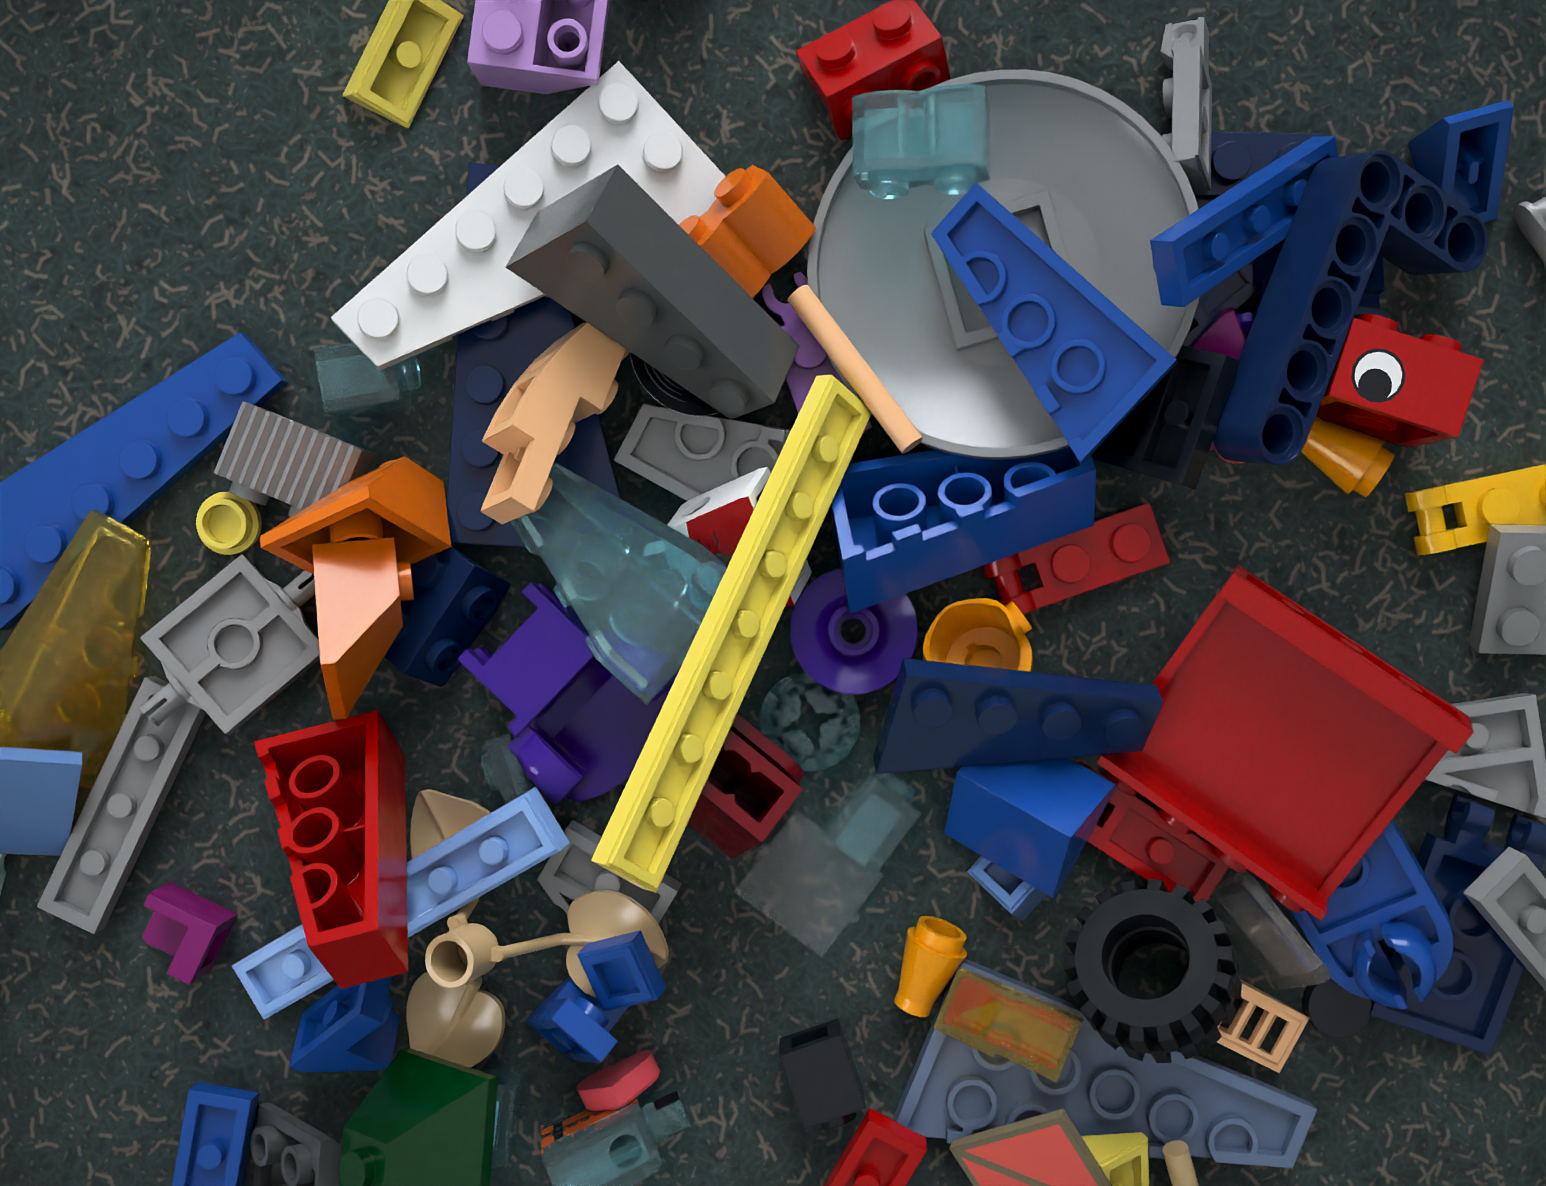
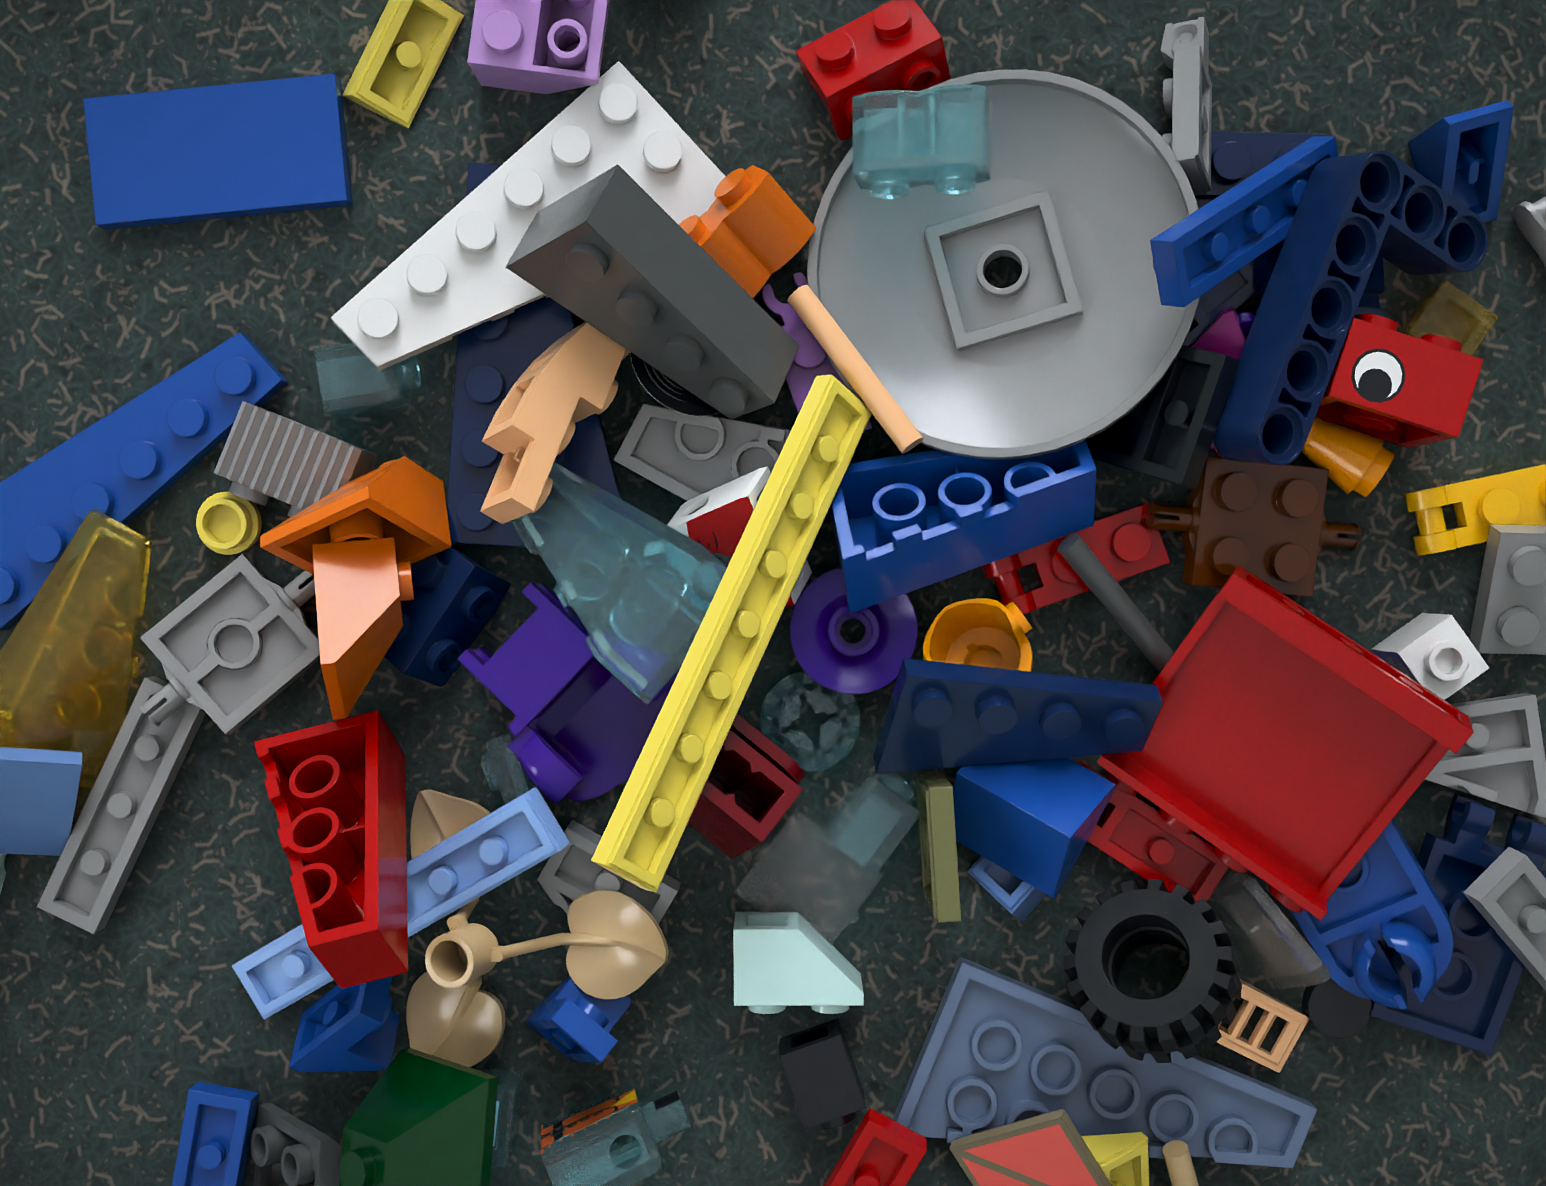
(187, 929): magenta panel -> none
(218, 151): none -> blue tile
(619, 1083): coral tile -> none
(621, 971): blue tile -> none
(790, 964): none -> light aqua slope
(929, 962): light orange cone -> none
(938, 846): none -> olive tile
(1008, 1023): clear yellow slope -> none
(1061, 331): blue wing -> none
(1115, 600): none -> dark grey bar
(1255, 518): none -> reddish brown plate
(1433, 653): none -> white brick
(1452, 315): none -> clear yellow plate

